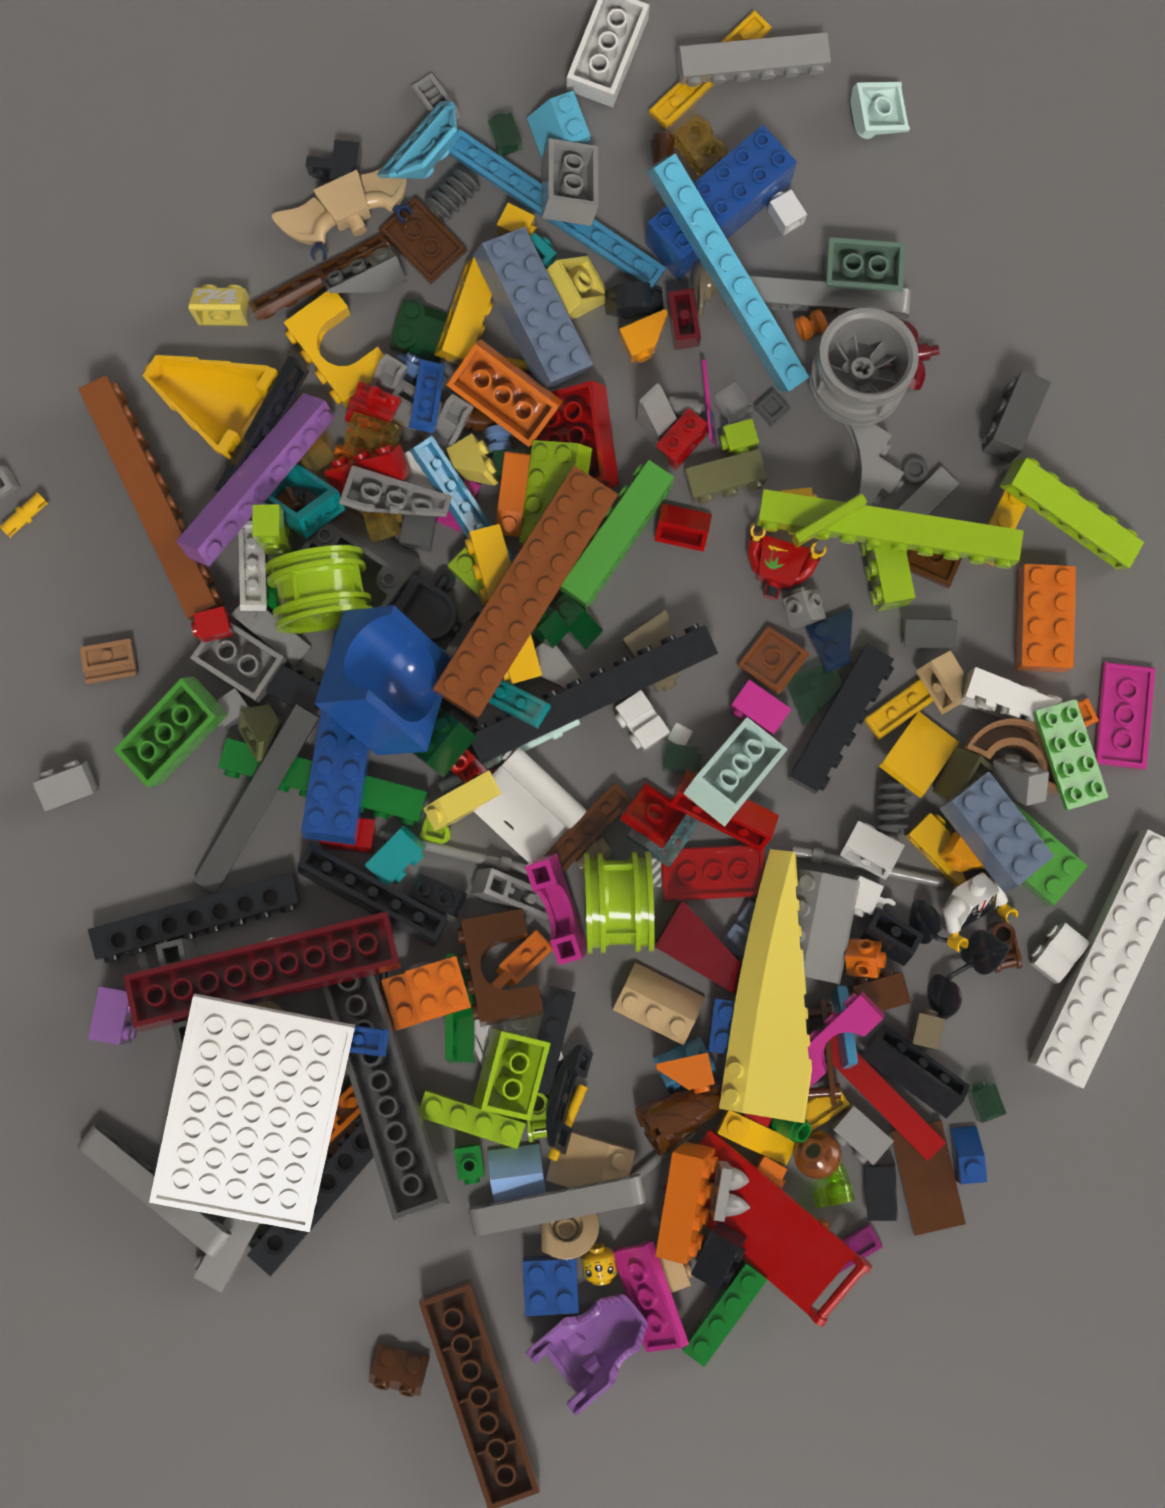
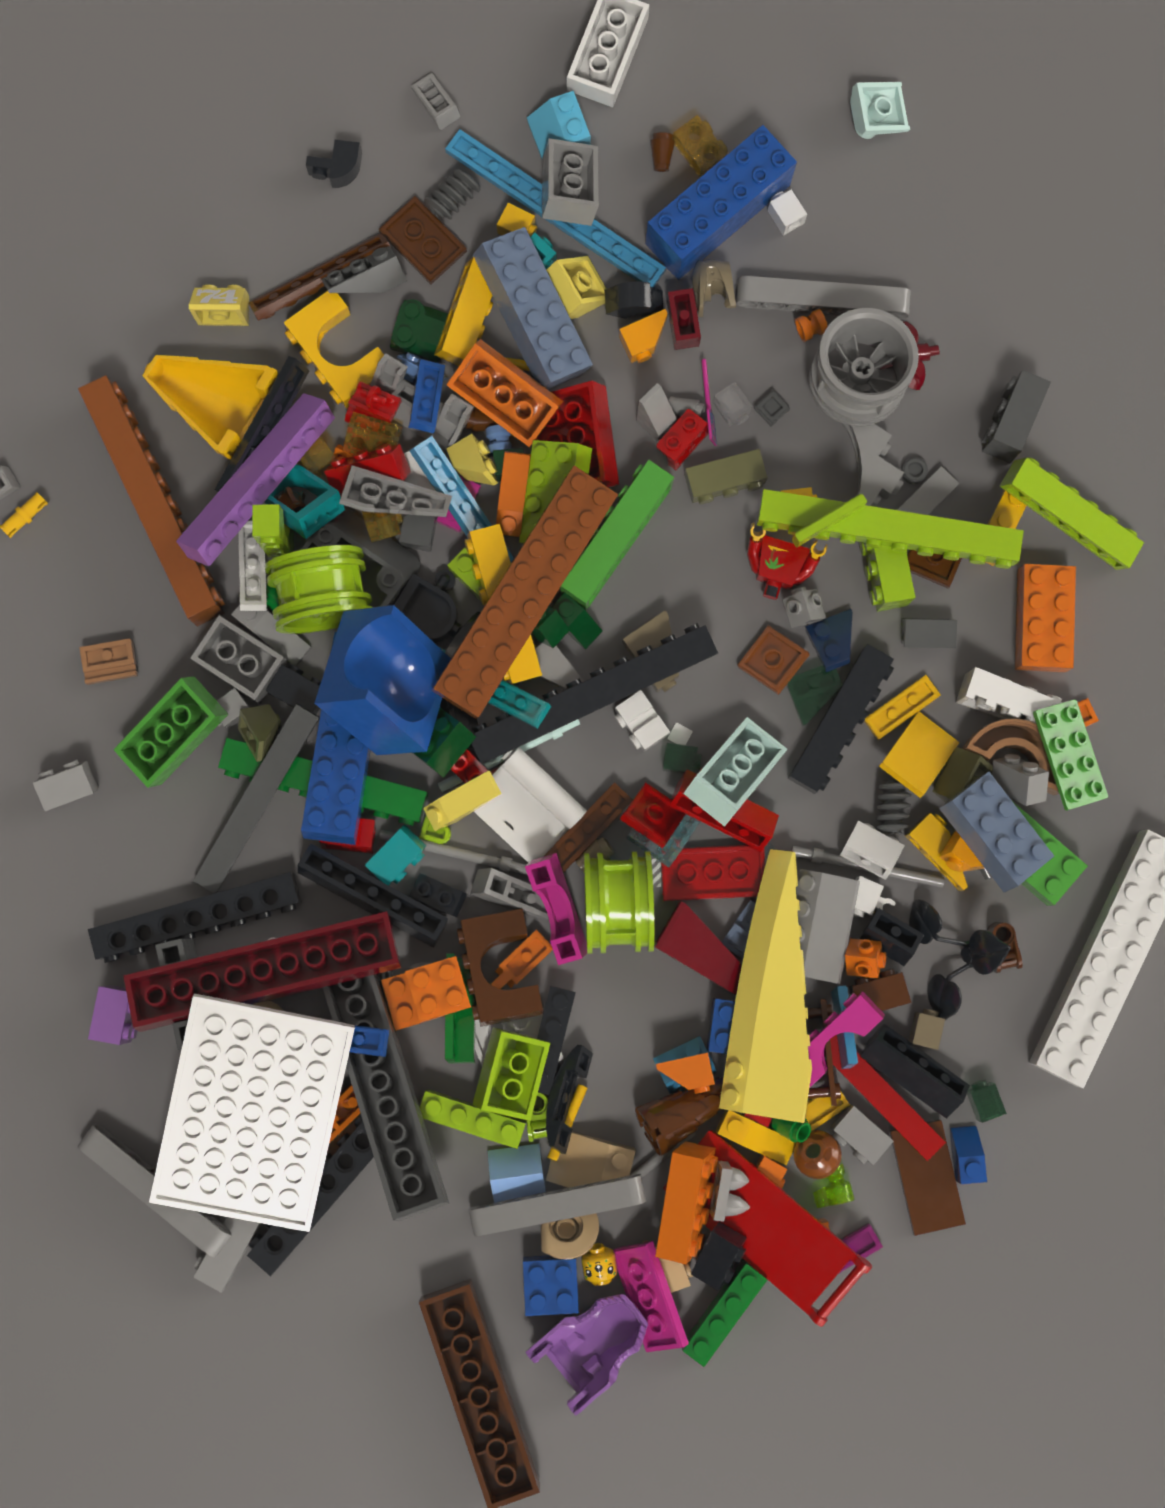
(212, 624): red brick -> none
(342, 205): tan torso -> none
(398, 1370): reddish brown bracket -> none
(424, 146): medium azure wedge -> none
(472, 1153): green brick -> none
(504, 134): clear green brick -> none
(659, 1003): tan slope -> none
(682, 97): yellow tile -> none
(683, 527): red brick -> none
(727, 272): medium azure brick -> none
(739, 437): lime brick -> none
(753, 59): light grey brick -> none
(760, 708): dark pink brick -> none
(864, 264): sand green slope -> none
(881, 1192): black hinge -> none
(943, 681): tan slope -> none
(971, 902): white torso -> none
(1059, 952): white brick -> none
(1124, 715): dark pink tile -> none

